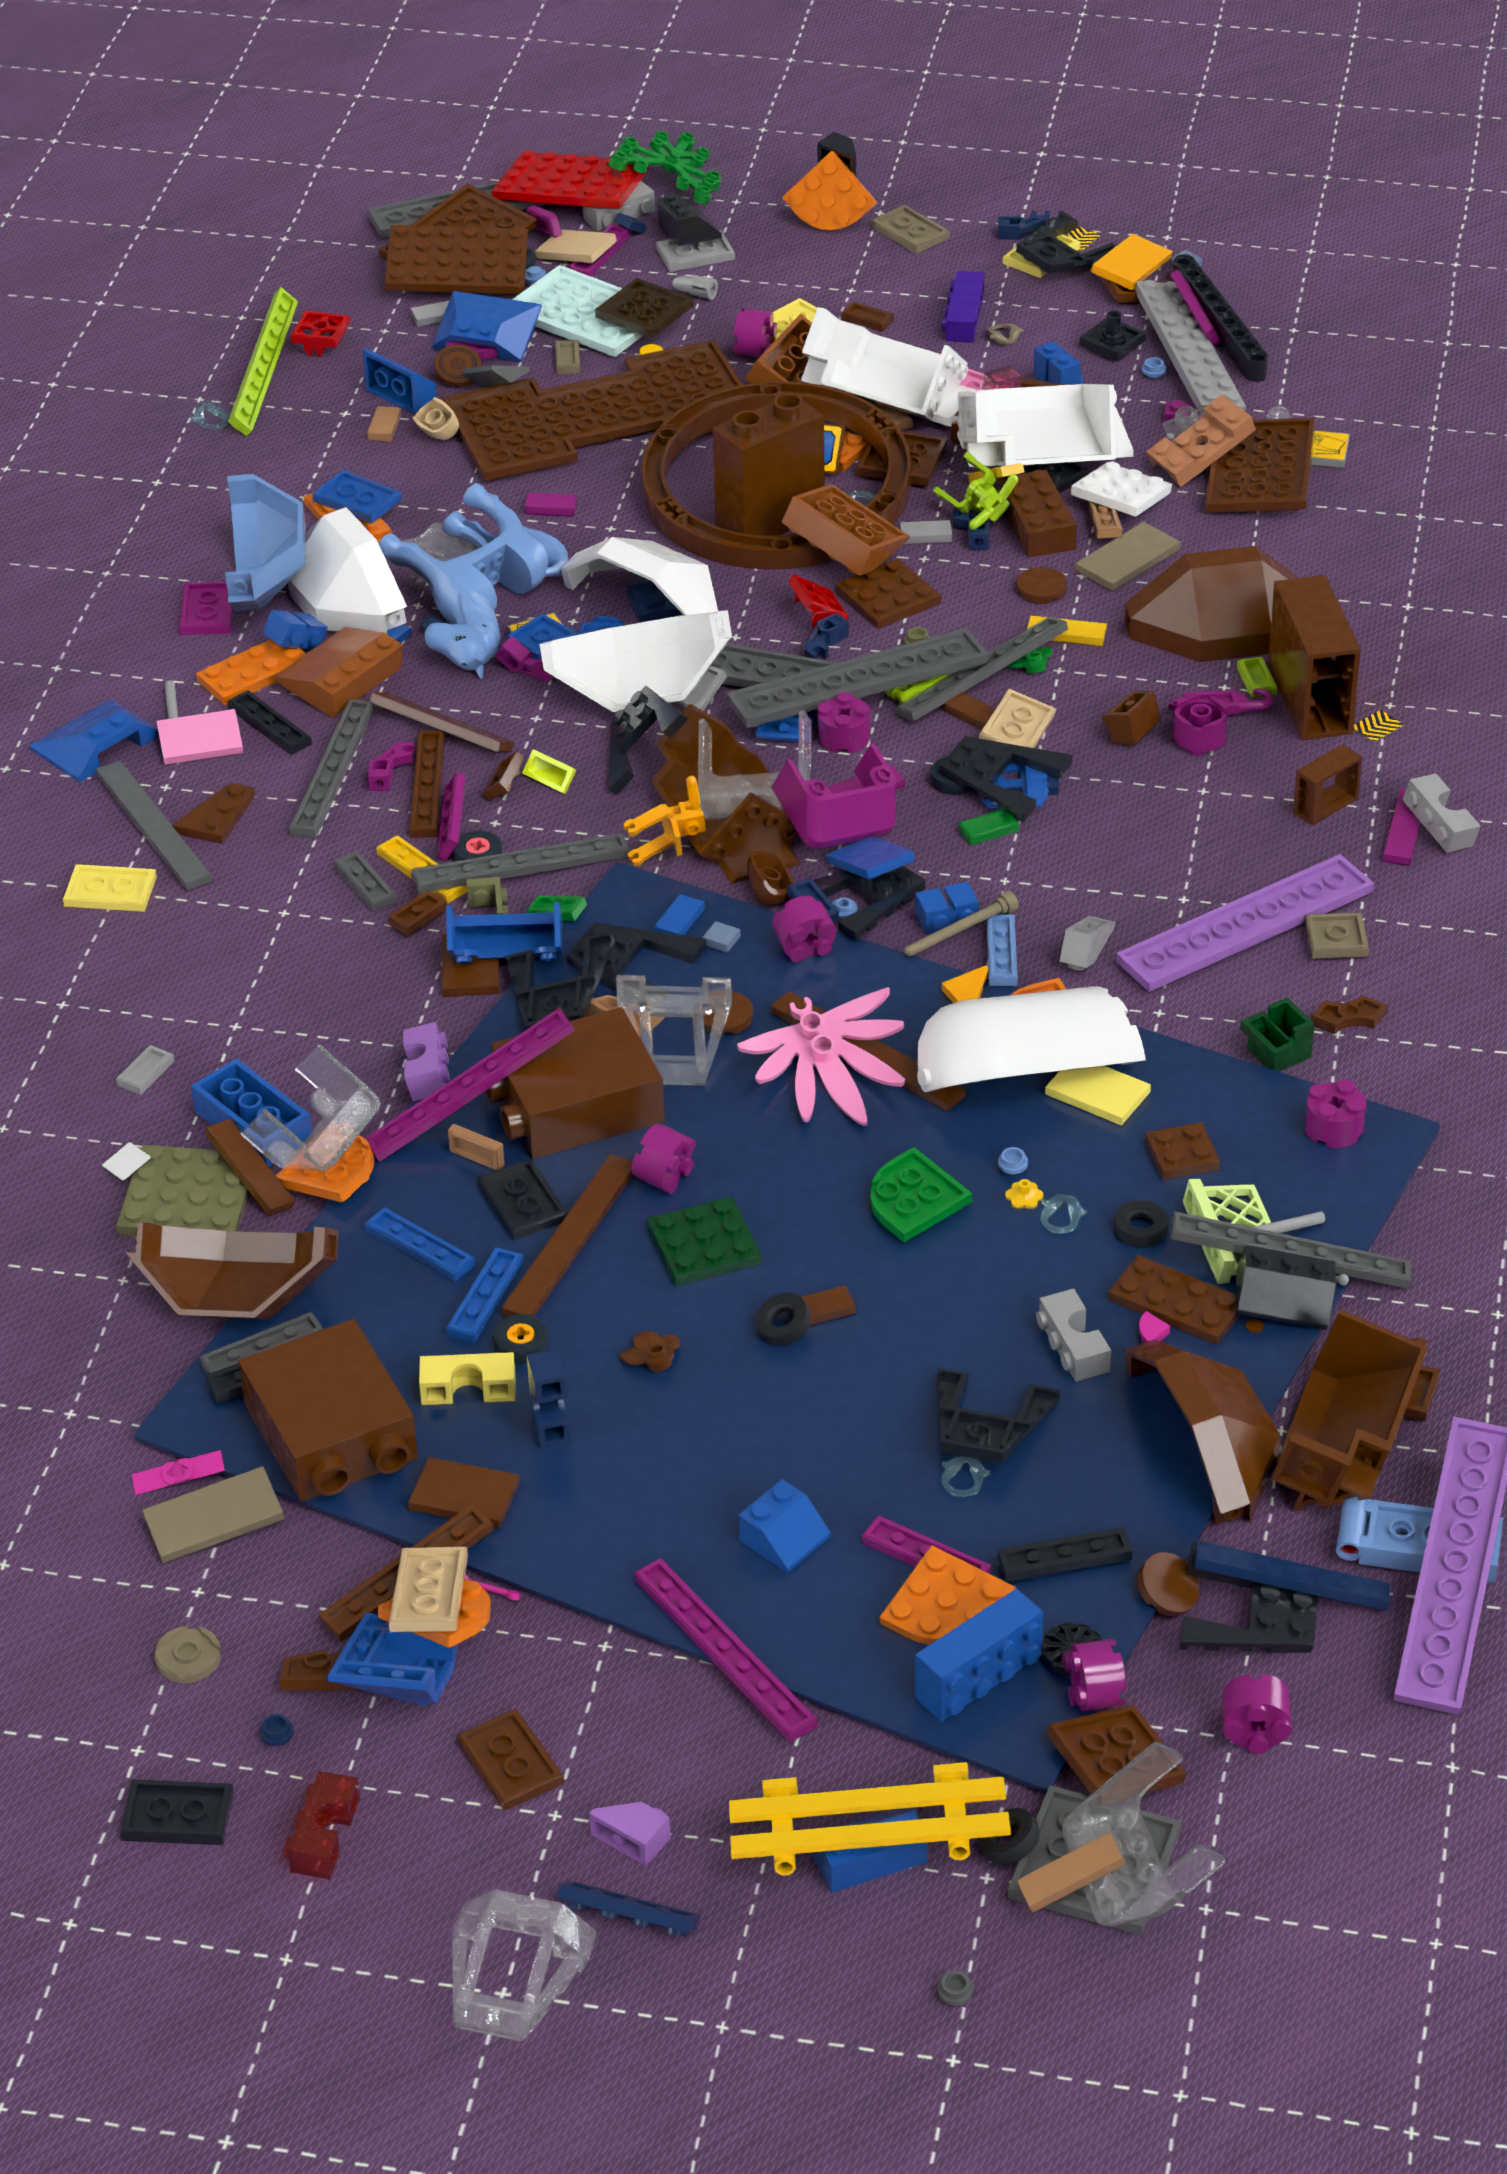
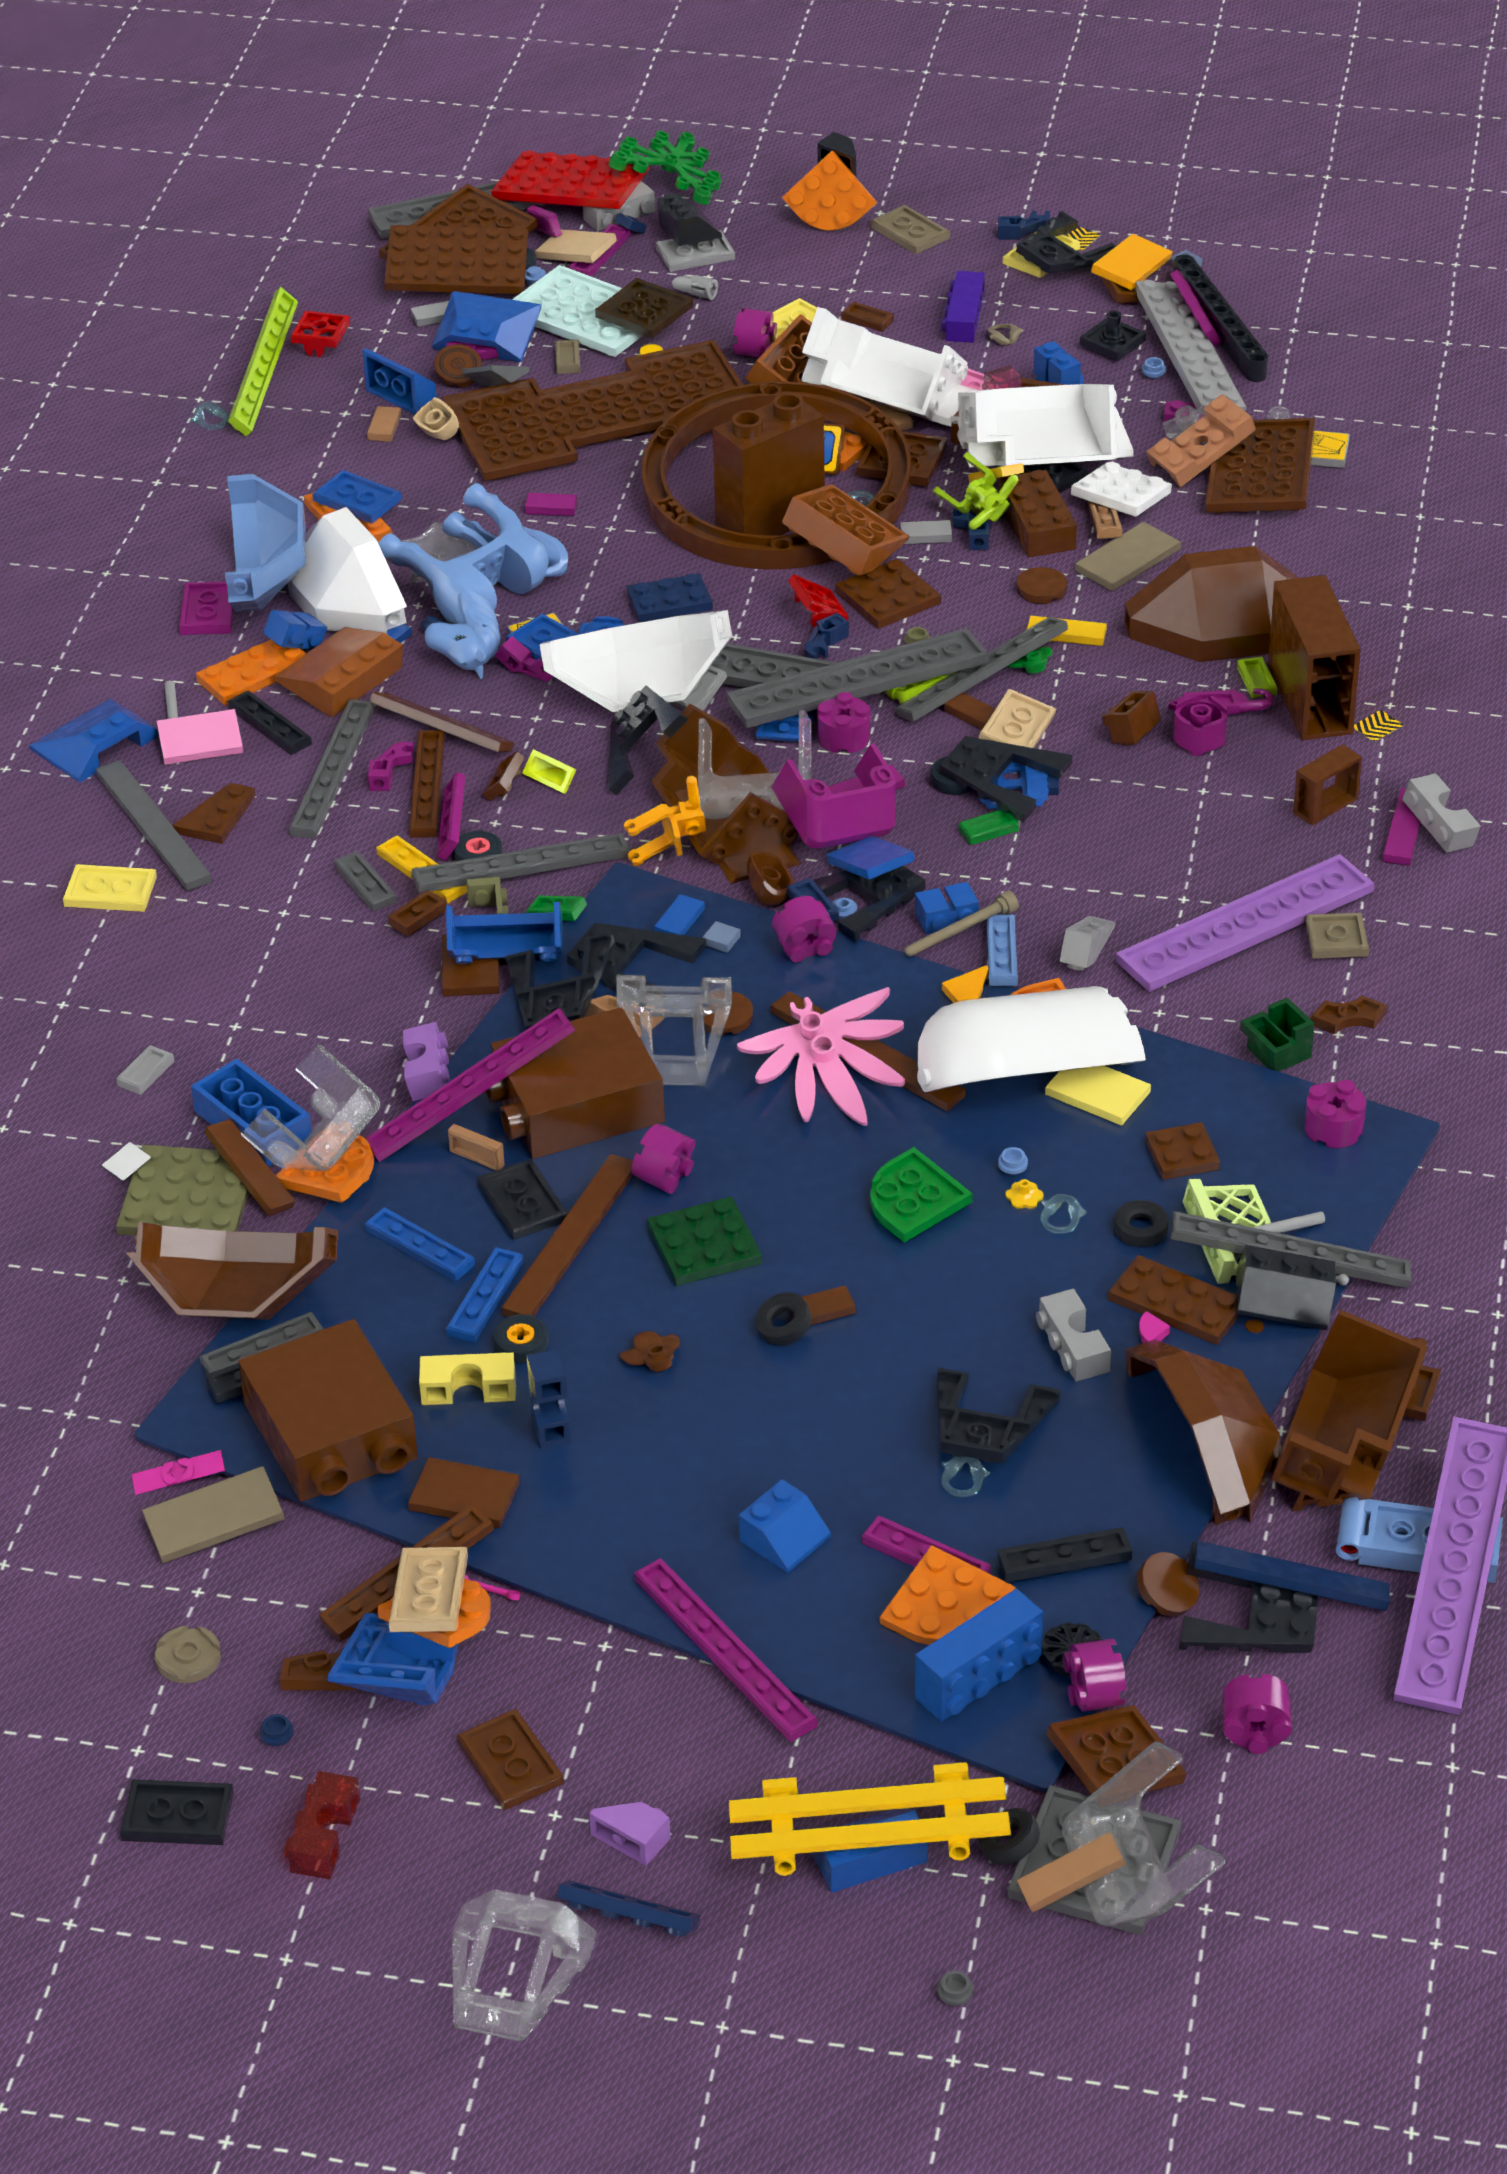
(676, 575): white panel -> none

